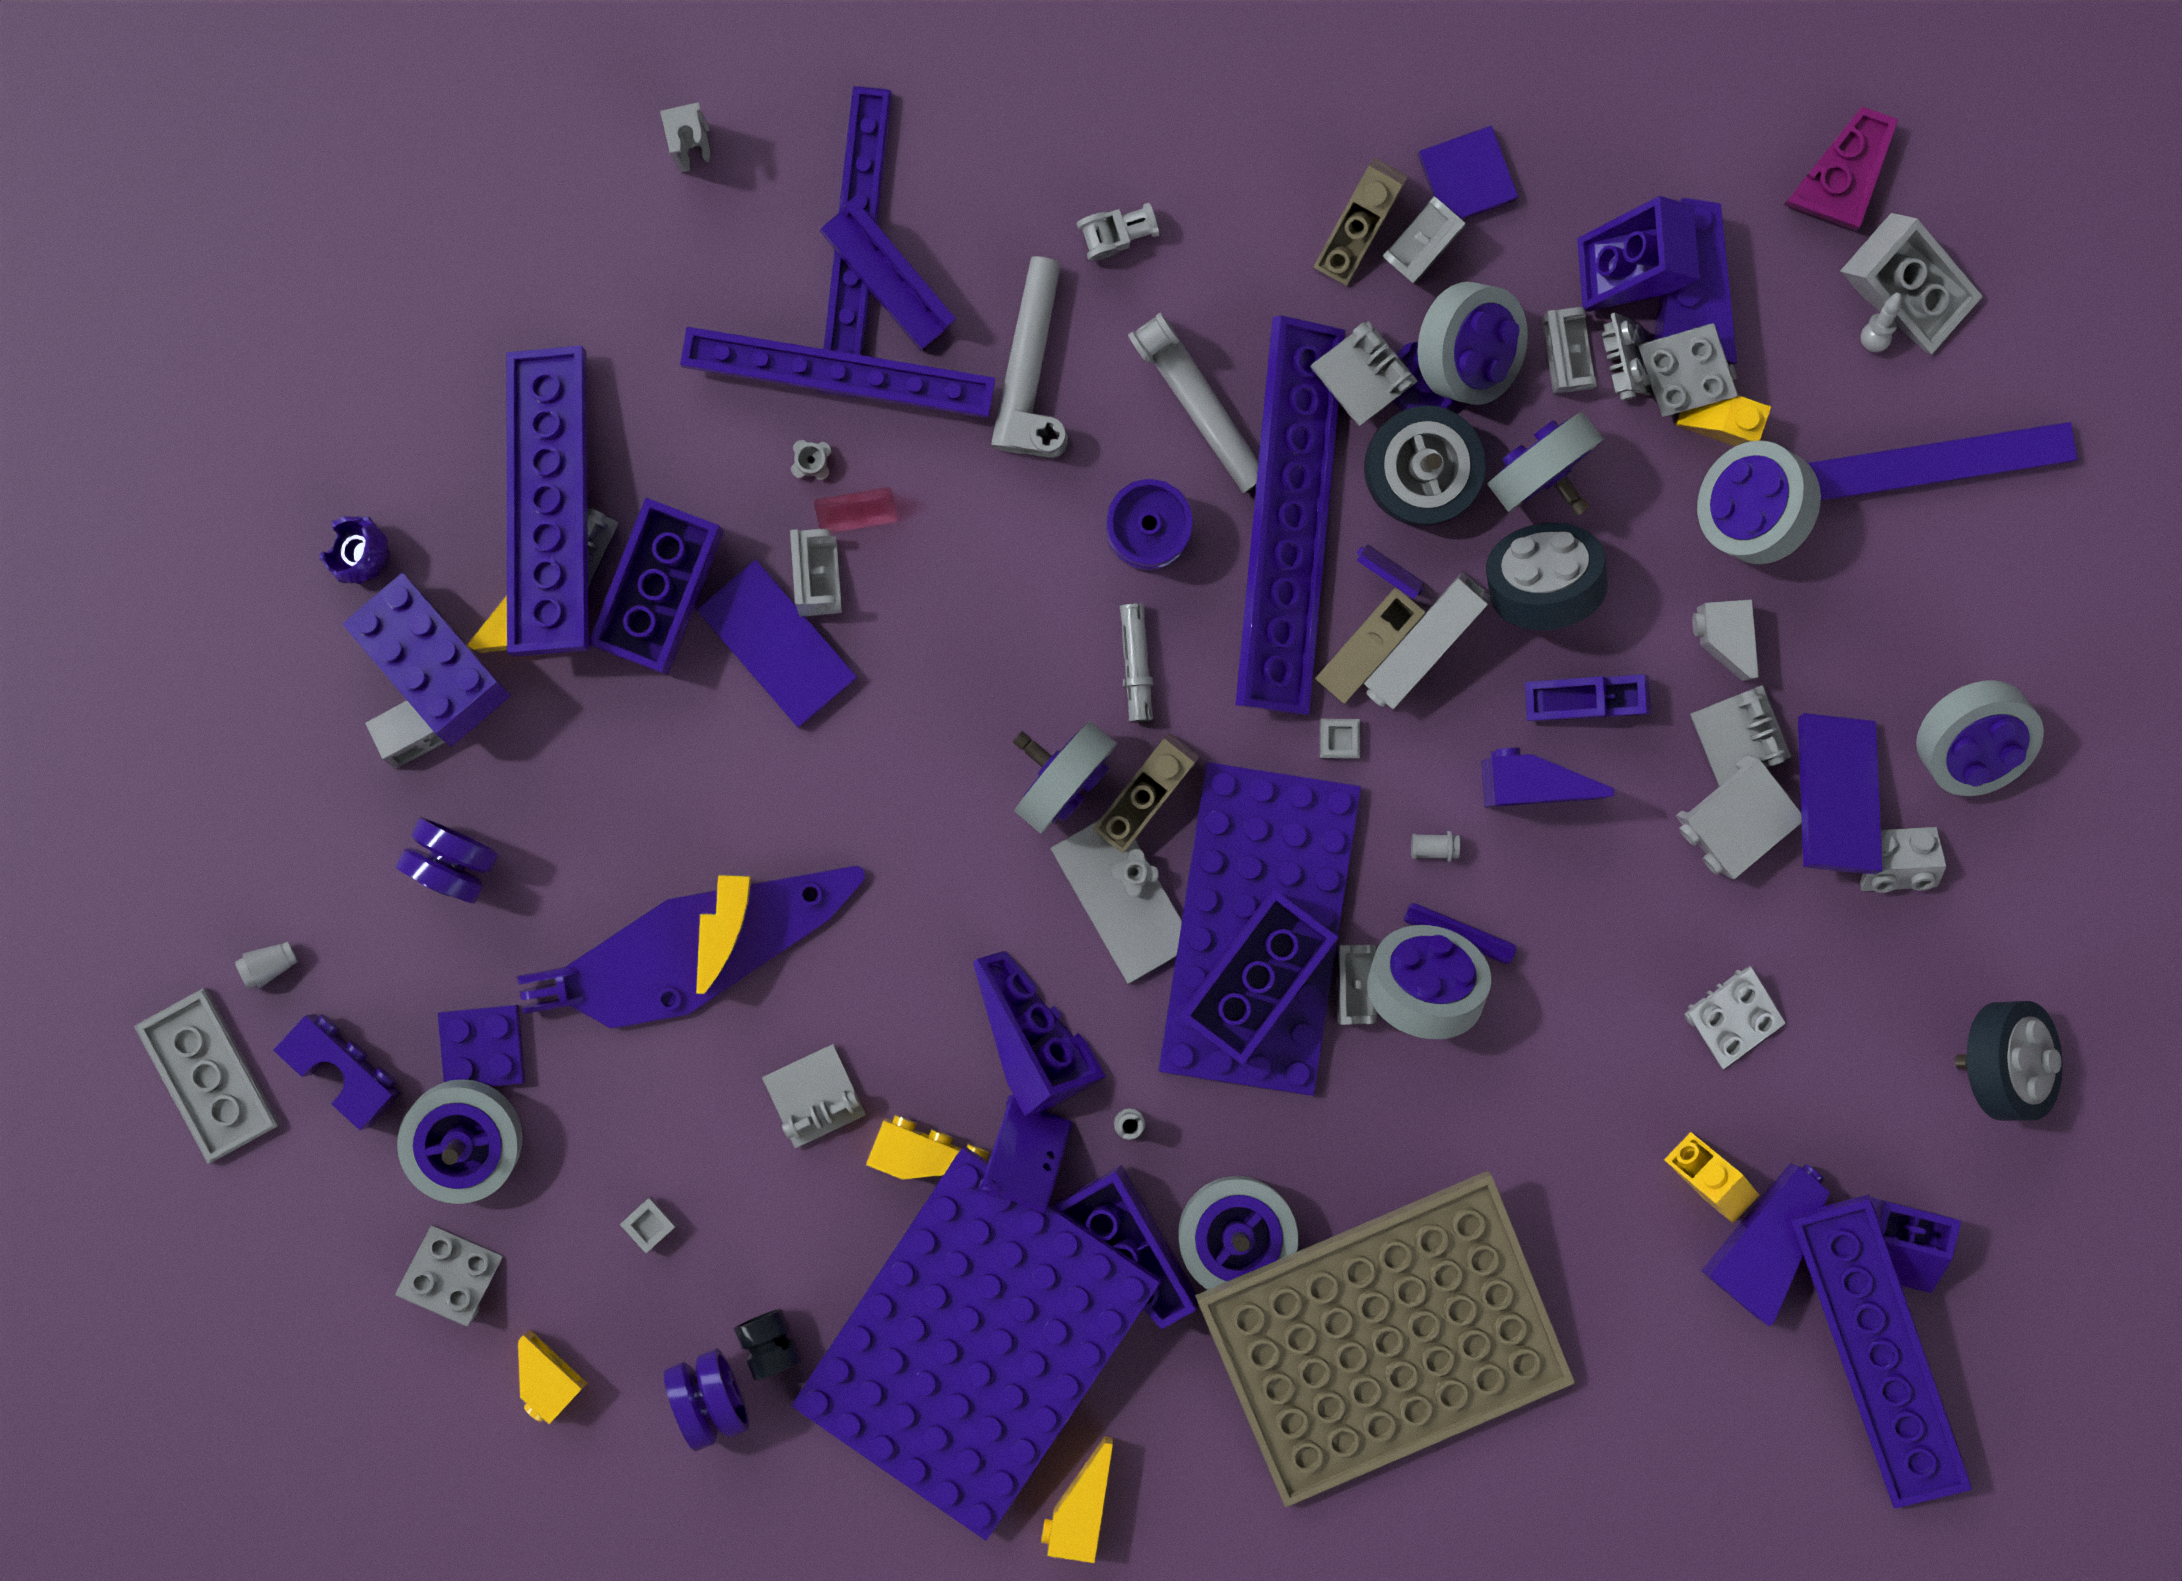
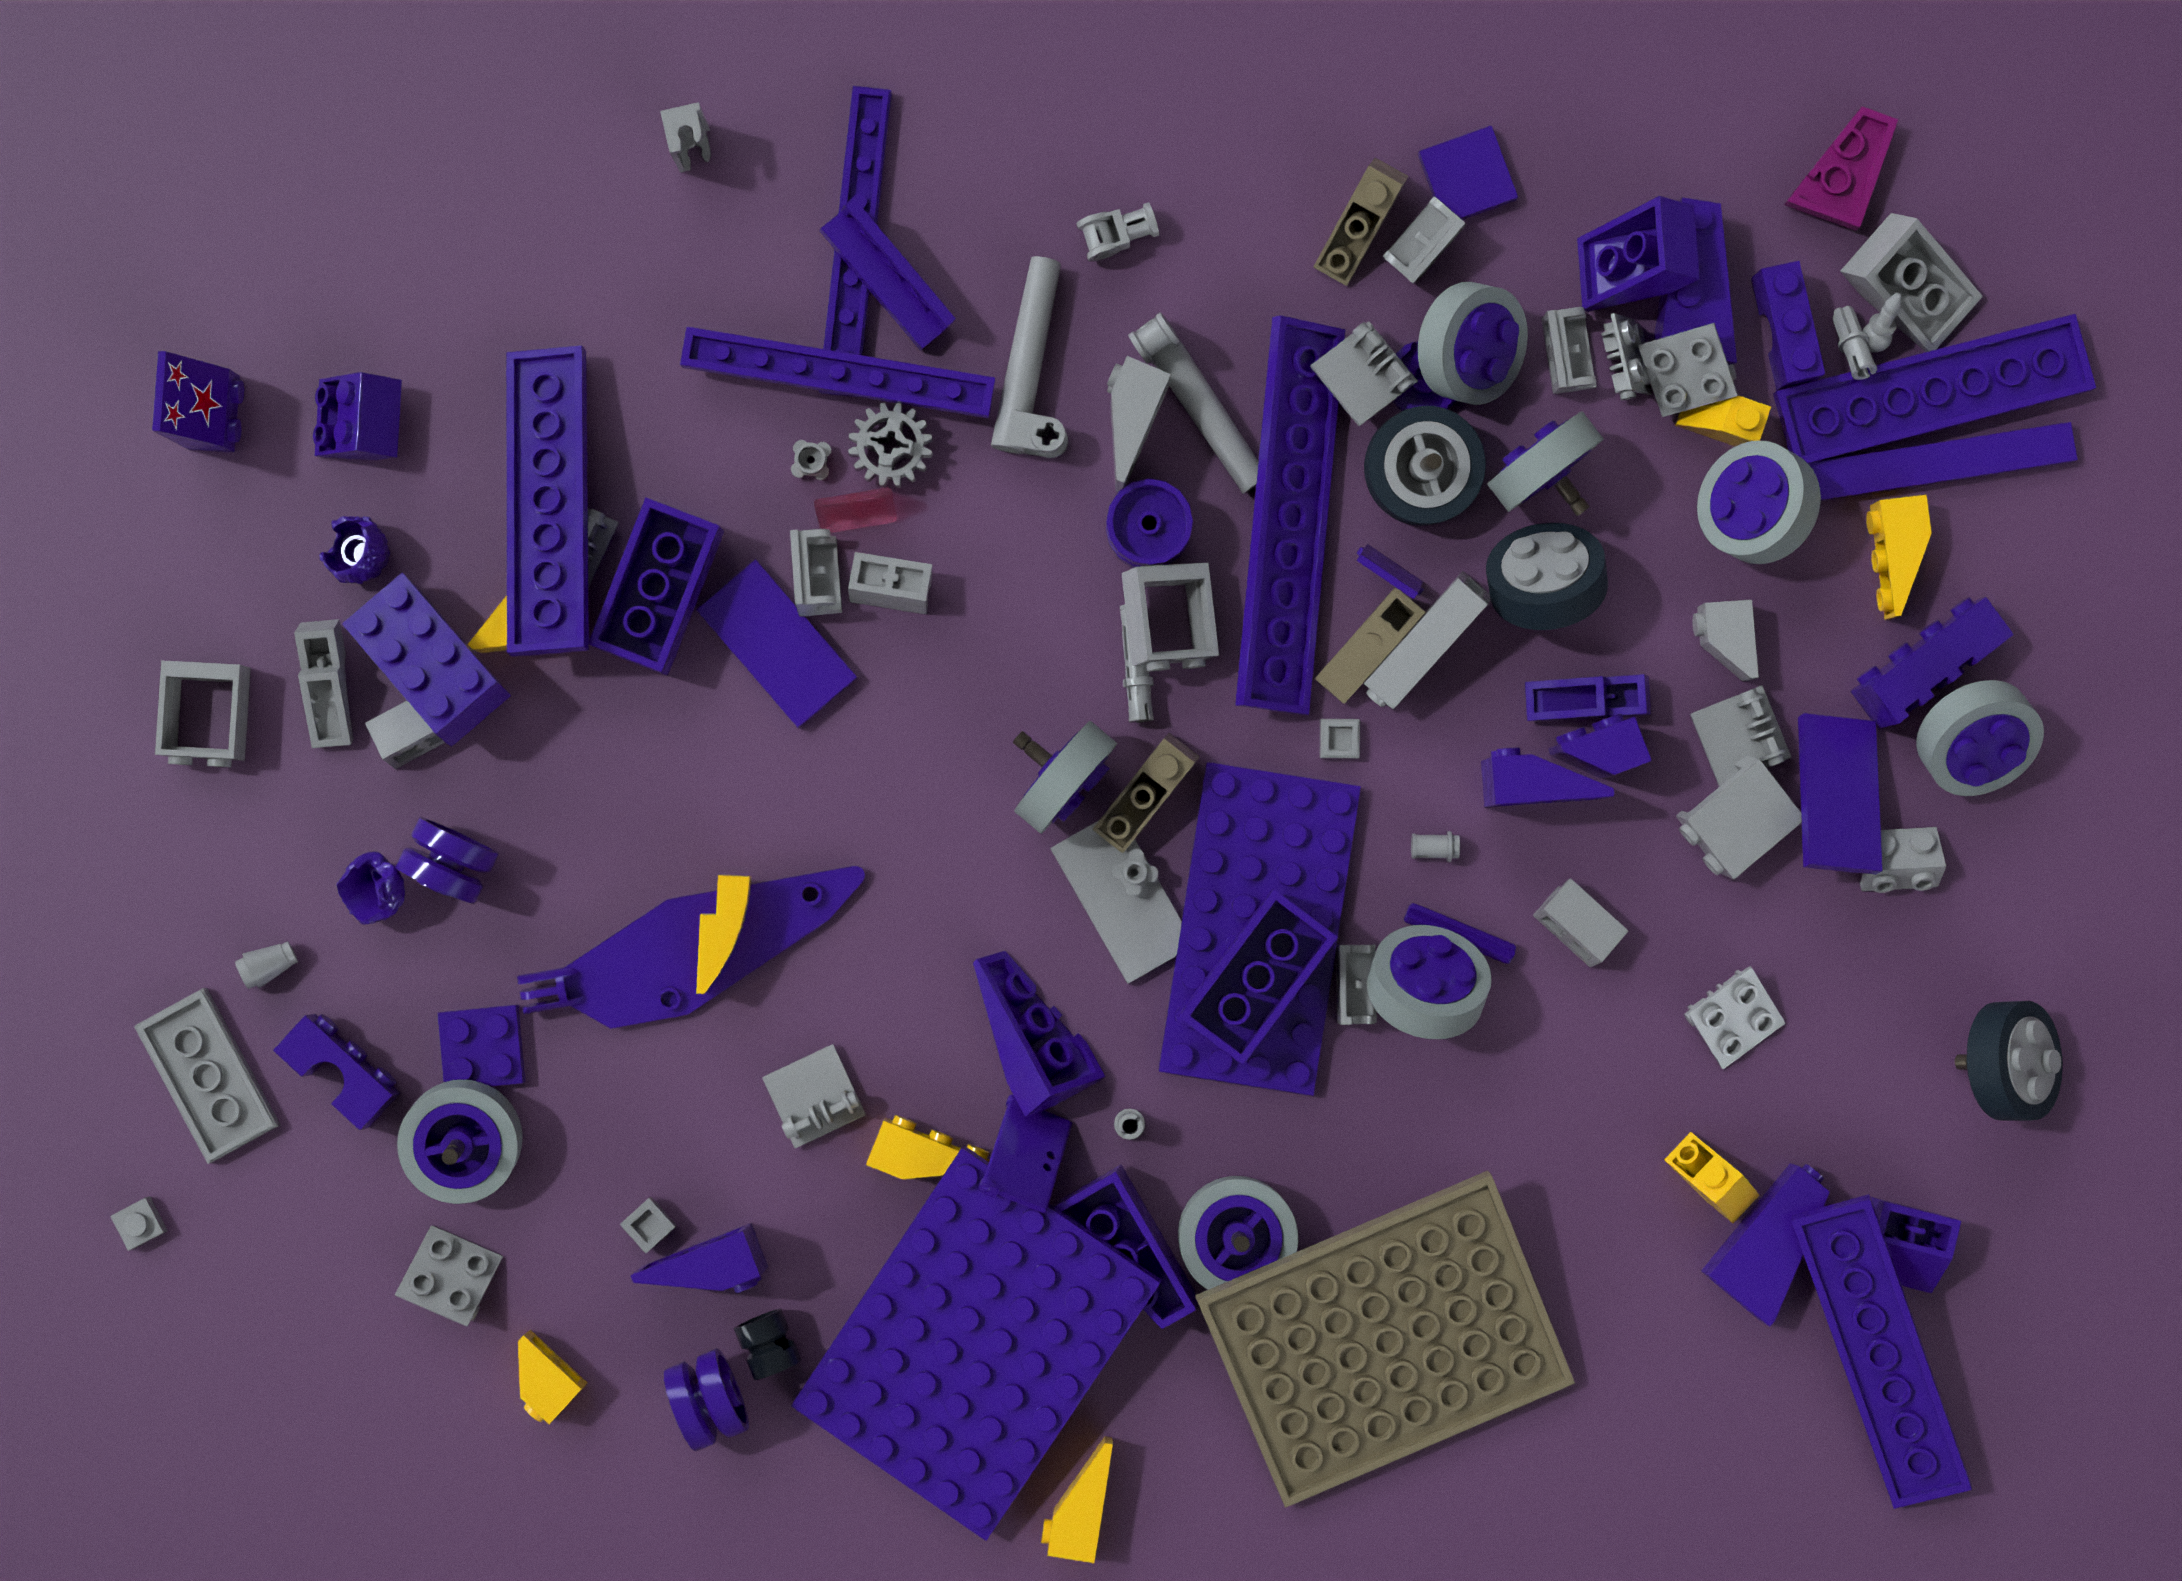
(139, 1223): none -> light grey plate
(169, 709): none -> light grey window
(197, 403): none -> dark purple slope
(324, 682): none -> light grey slope
(357, 417): none -> dark purple slope
(371, 888): none -> dark purple hair
(715, 1264): none -> dark purple slope
(890, 583): none -> light grey hinge
(893, 428): none -> light grey gear
(1135, 401): none -> light grey slope
(1200, 609): none -> light grey window
(1580, 923): none -> light grey hinge
(1607, 751): none -> dark purple slope
(1795, 346): none -> dark purple arch
(1853, 343): none -> light grey axle
(1900, 539): none -> yellow slope
(1931, 662): none -> dark purple wedge
(1936, 390): none -> dark purple plate

